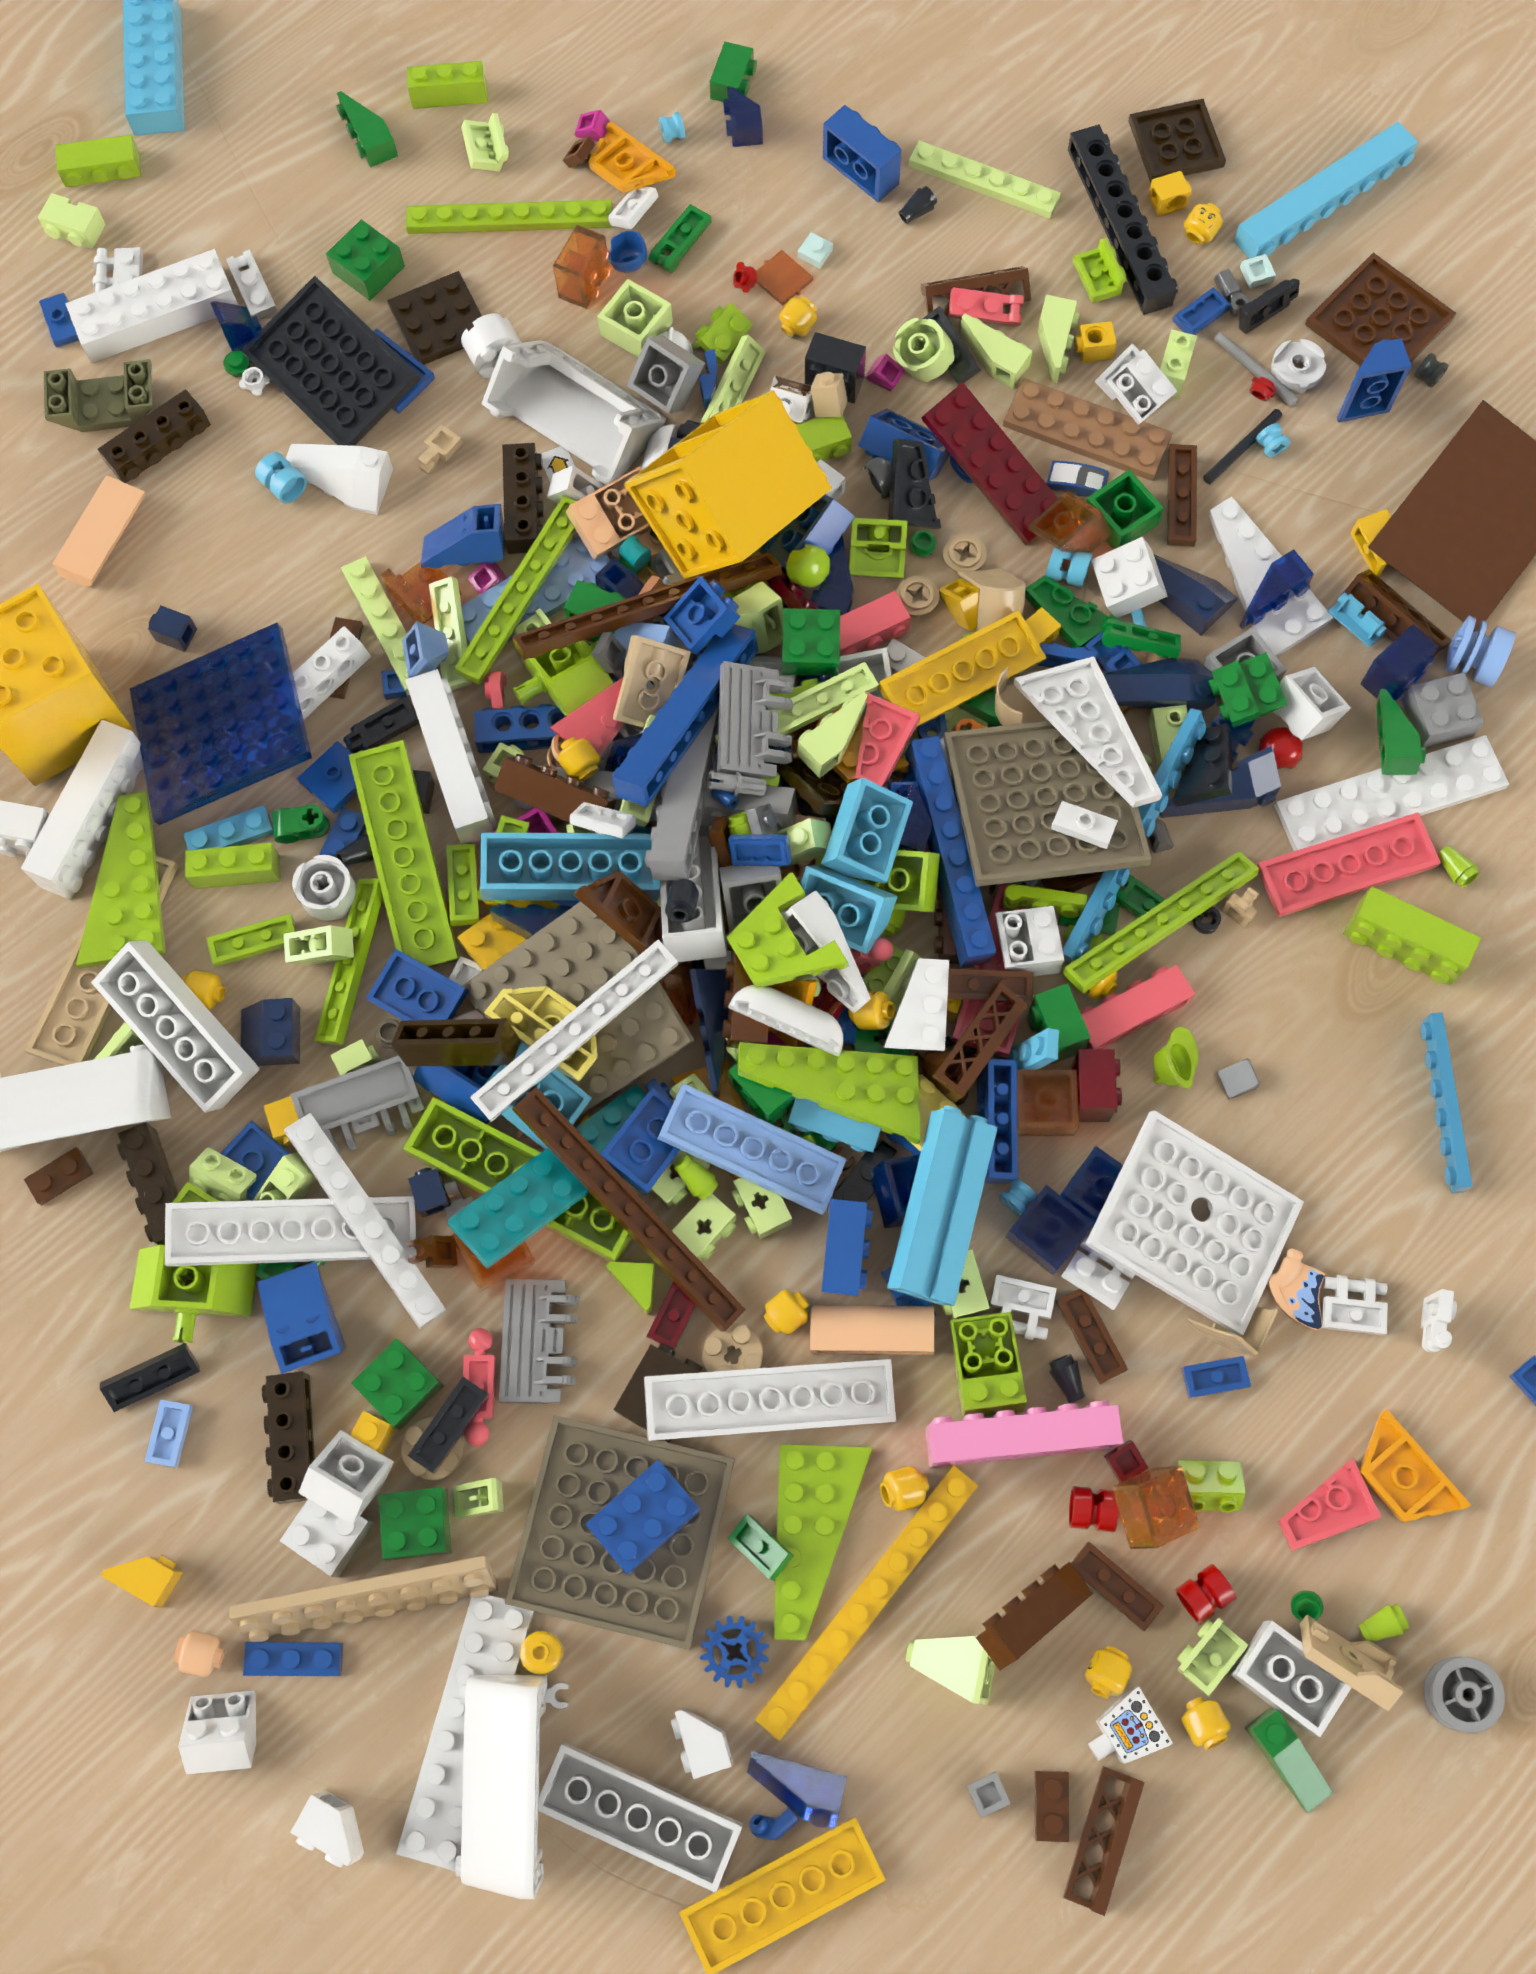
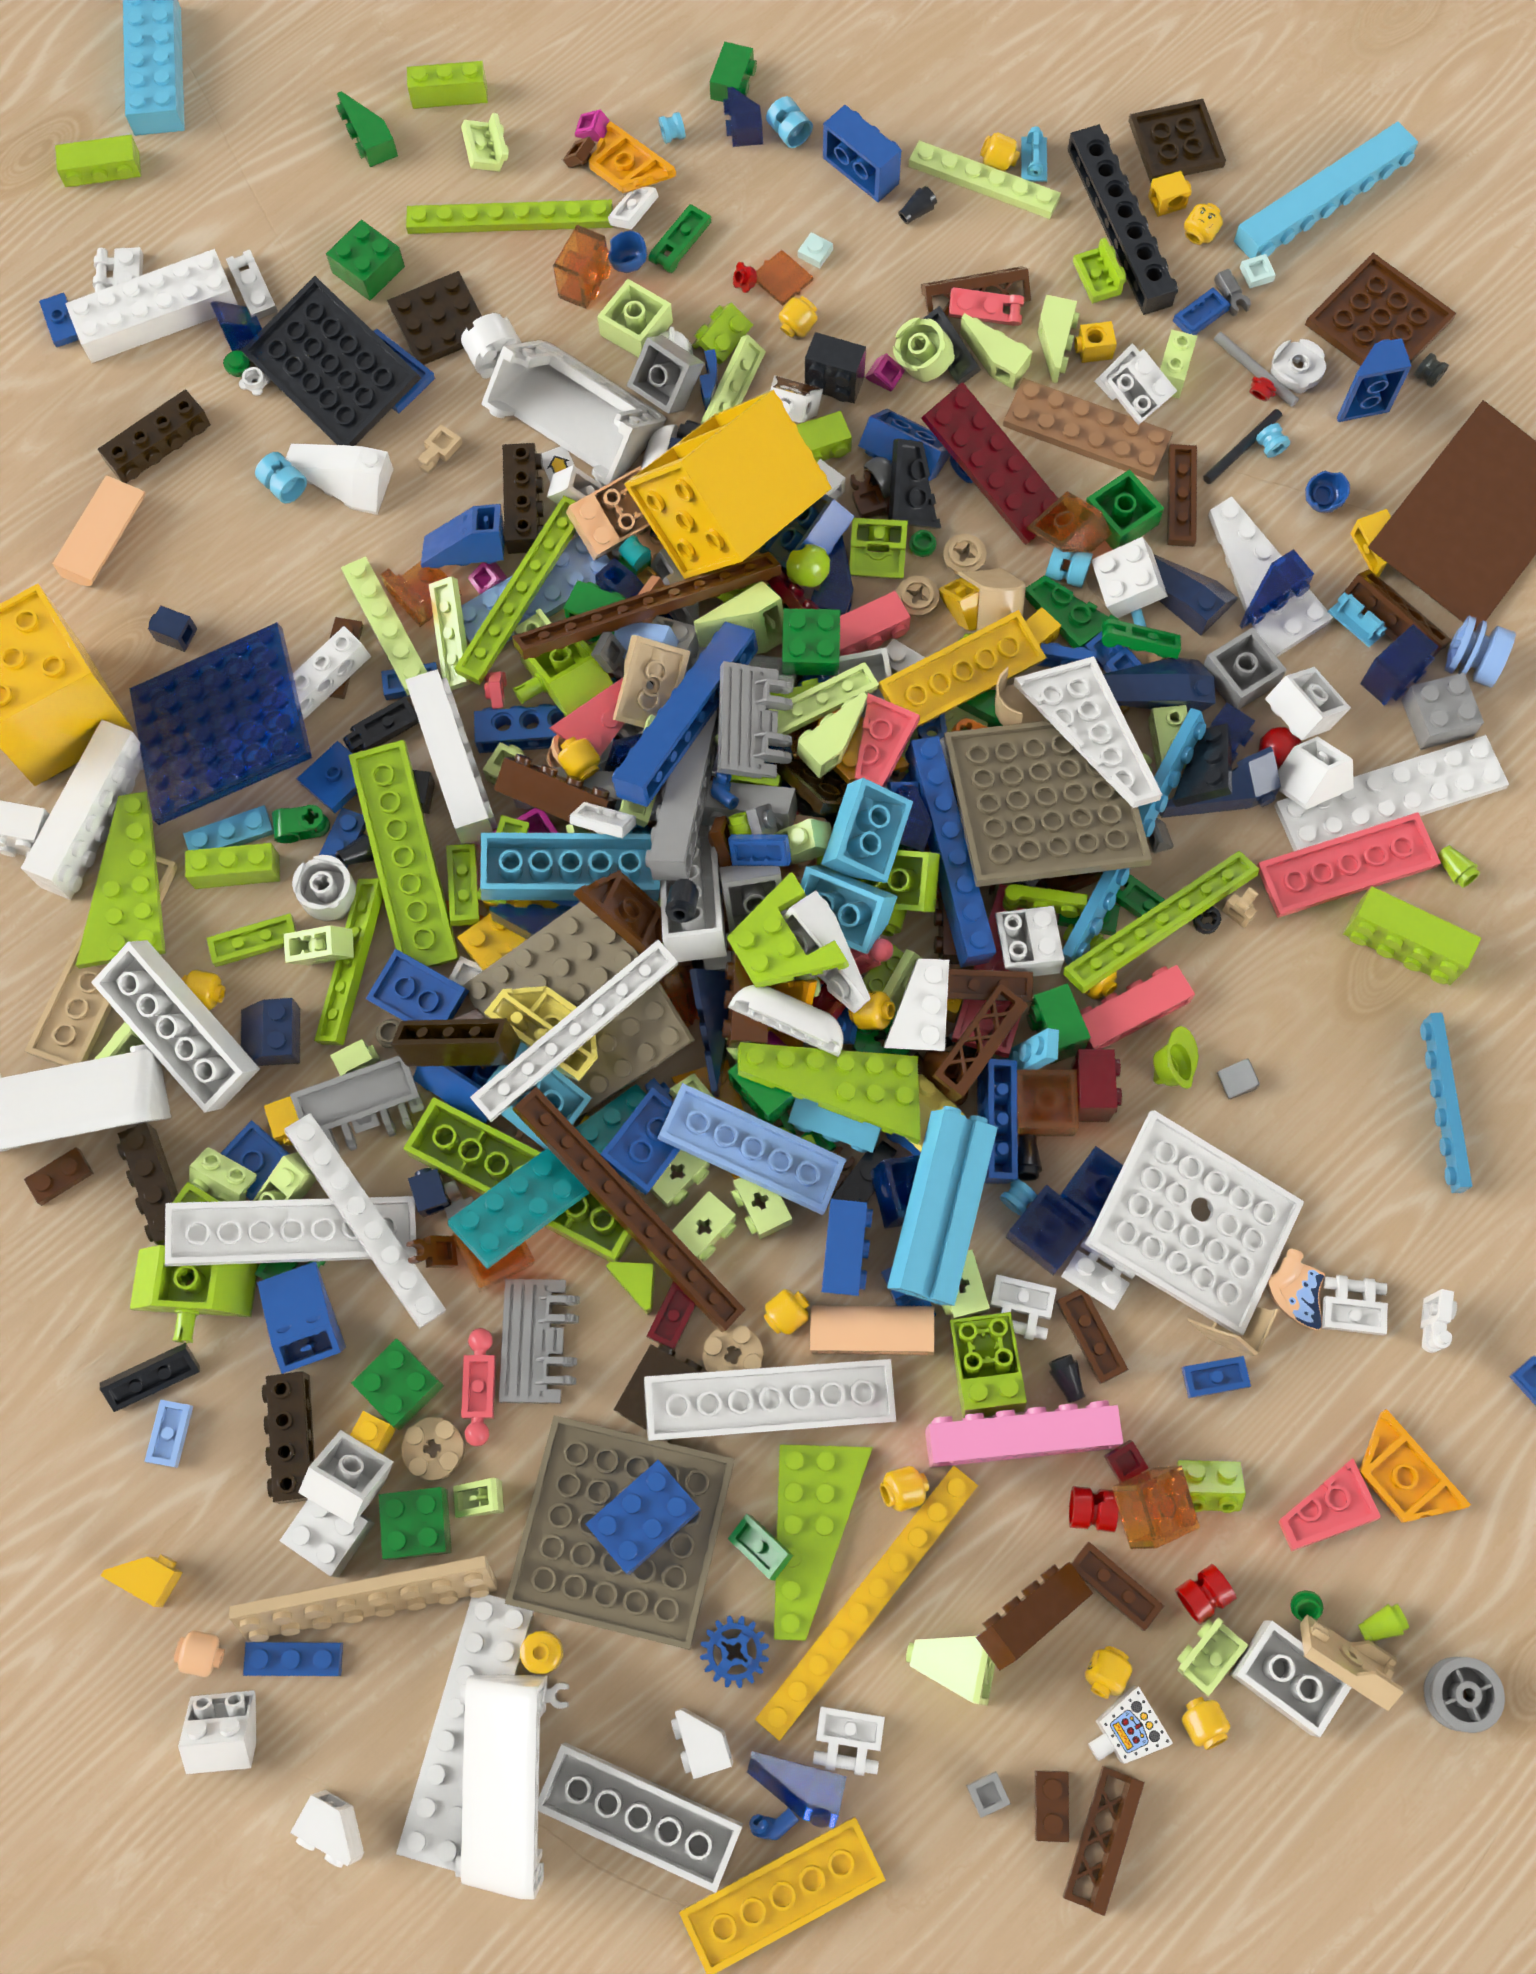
(70, 222): yellowish green brick -> none
(99, 401): olive slope -> none
(424, 649): medium blue slope -> none
(448, 1425): black plate -> none
(696, 1178): lime cone -> none
(702, 614): blue plate -> none
(737, 783): light grey axle -> none
(789, 122): none -> medium azure wheel
(829, 395): tan brick -> none
(852, 1730): none -> white plate
(867, 498): none -> reddish brown plate
(999, 151): none -> yellow head
(1028, 1158): none -> black cone
(1034, 156): none -> medium azure hinge
(1077, 476): slope -> none
(1084, 824): white plate -> none
(1247, 689): green plate -> none
(1268, 304): black hinge -> none
(1289, 1758): slope -> none
(1315, 773): none -> white slope
(1327, 491): none -> blue hair
(1397, 738): green slope -> none

